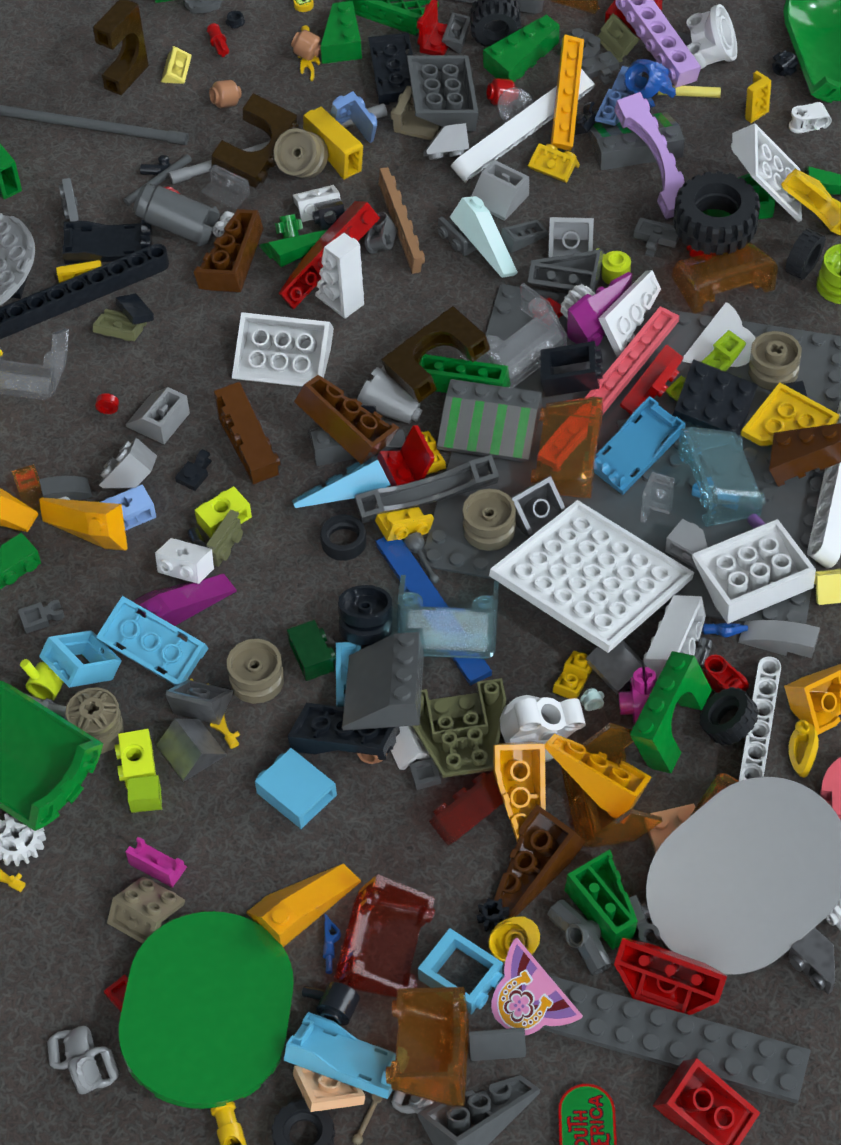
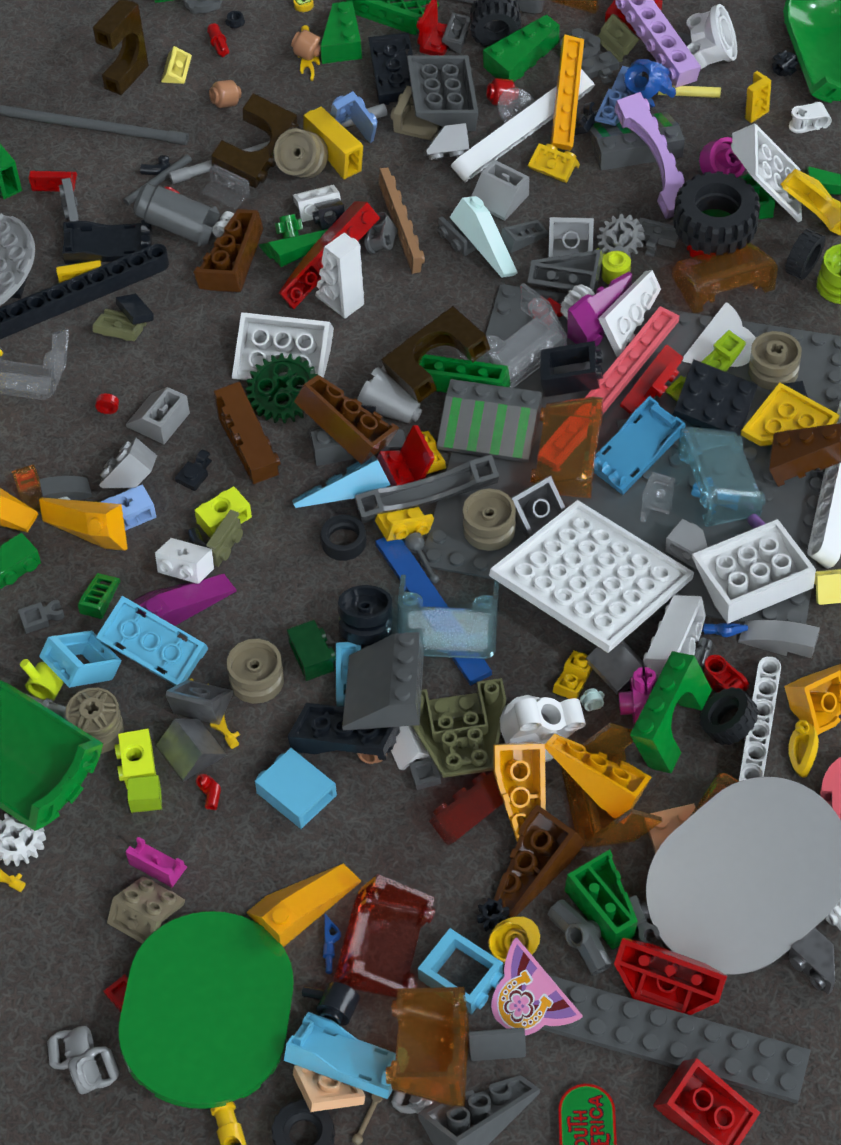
(50, 180): none -> red panel
(98, 610): none -> green slope
(210, 789): none -> red arm
(282, 387): none -> dark green gear
(620, 236): none -> light grey gear
(719, 157): none -> dark pink piece

